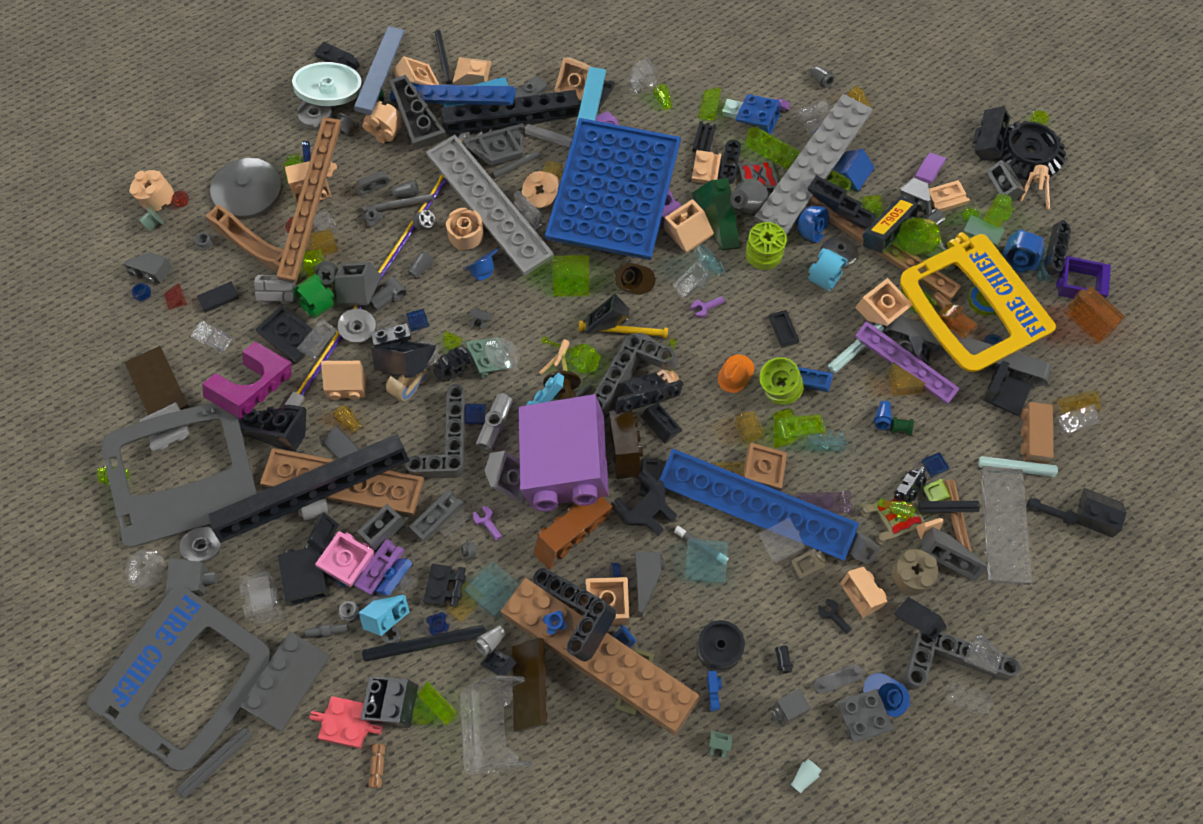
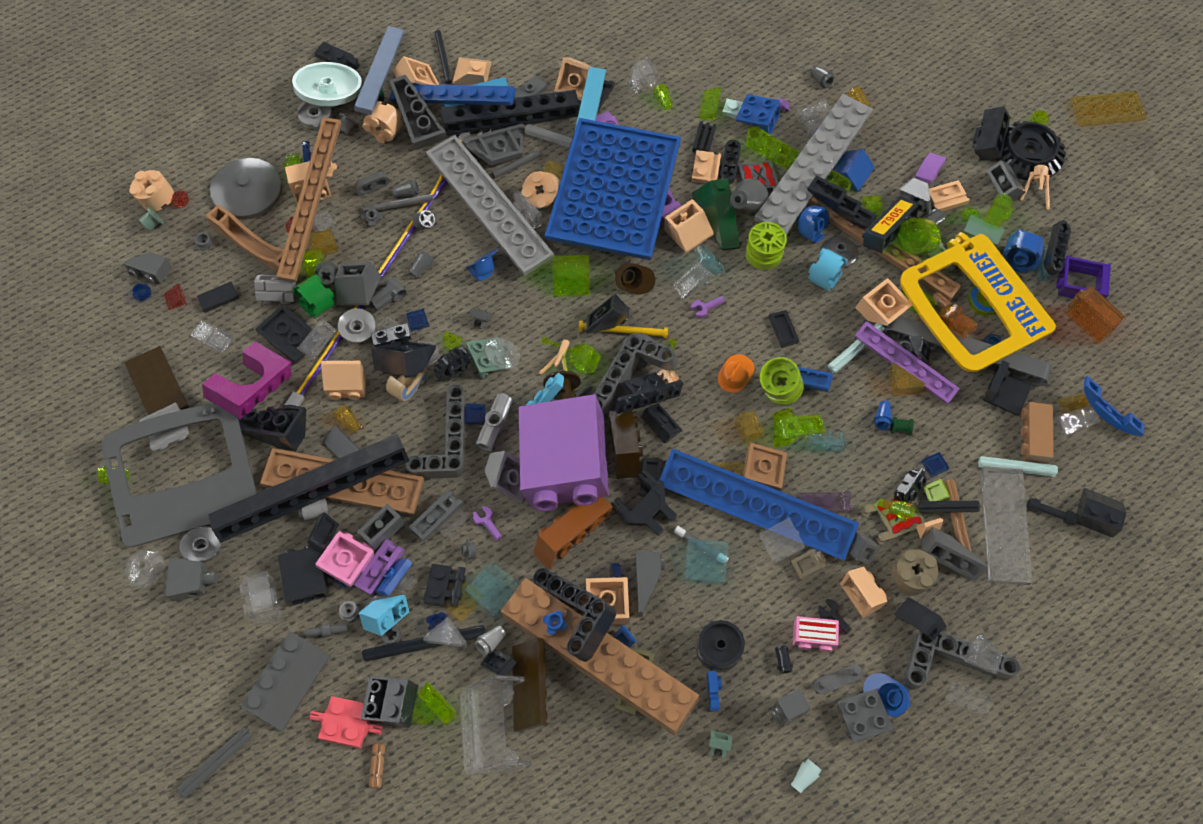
(151, 657): dark grey door -> none
(445, 634): none -> clear slope
(465, 229): light nougat brick -> none
(815, 633): none -> brick
(1108, 108): none -> clear yellow tile
(1127, 423): none -> blue slope

